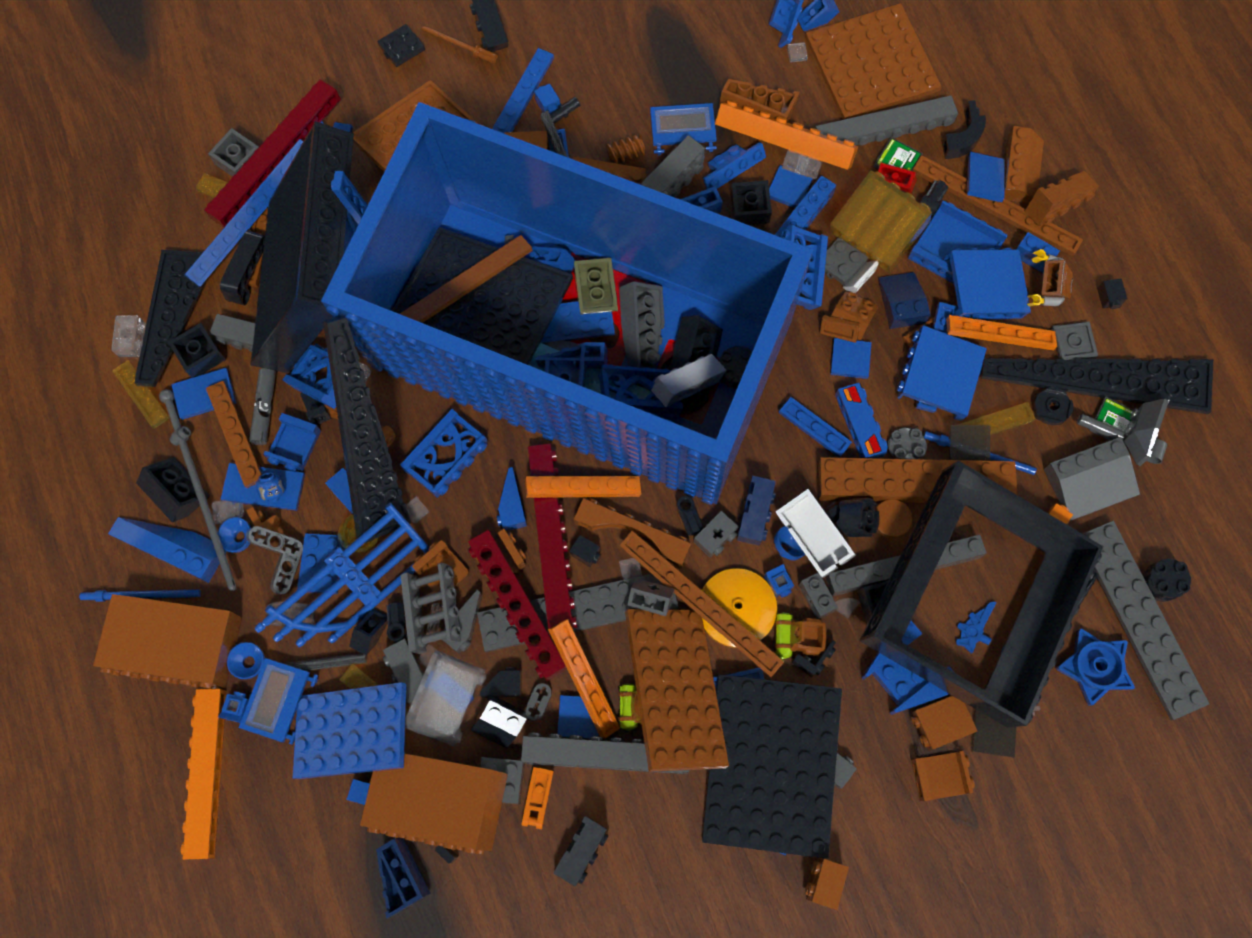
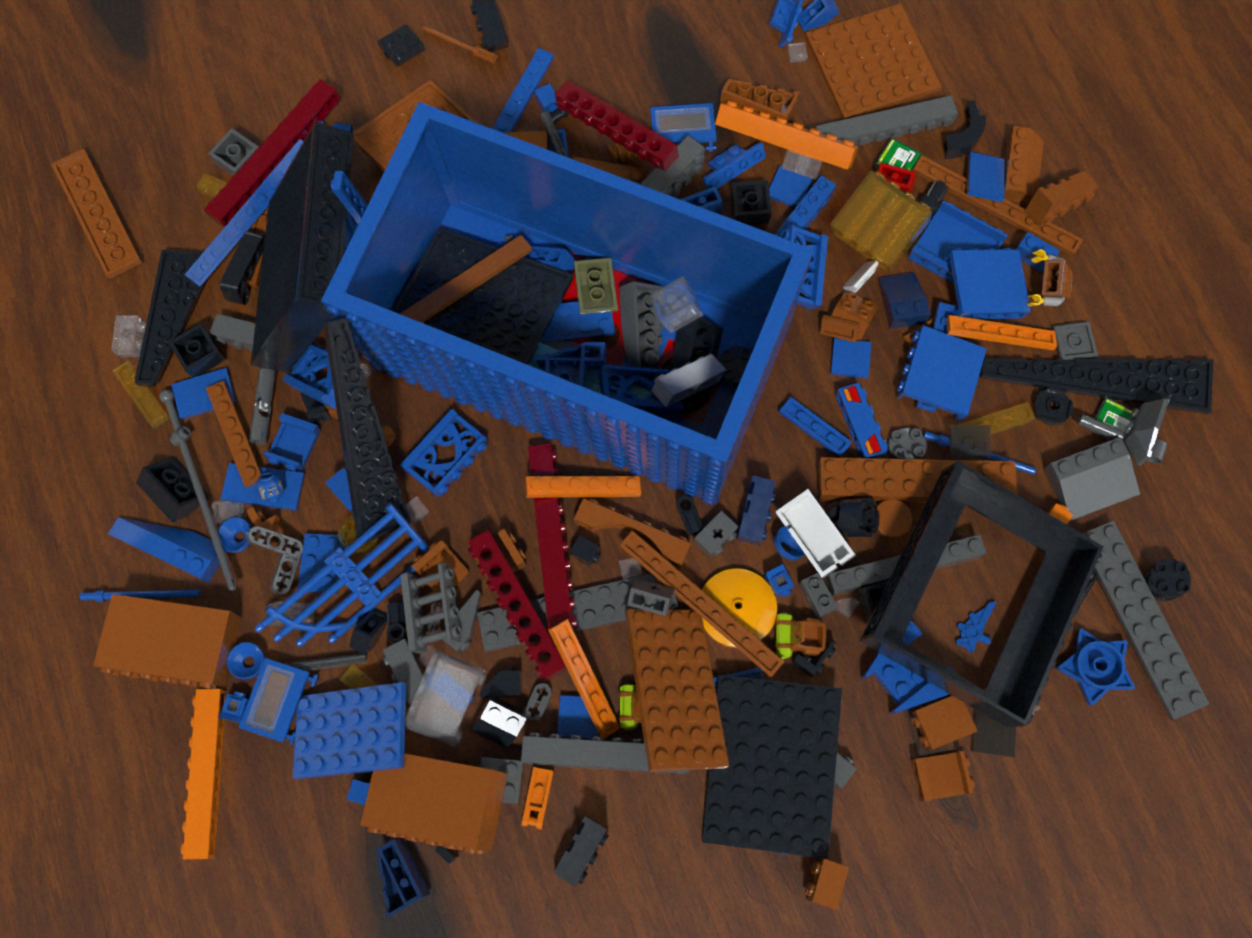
(96, 213): none -> dark orange plate
(510, 505): blue slope -> none
(616, 126): none -> dark red brick
(676, 305): none -> clear brick
(843, 261): dark grey plate -> none
(1112, 293): black brick -> none

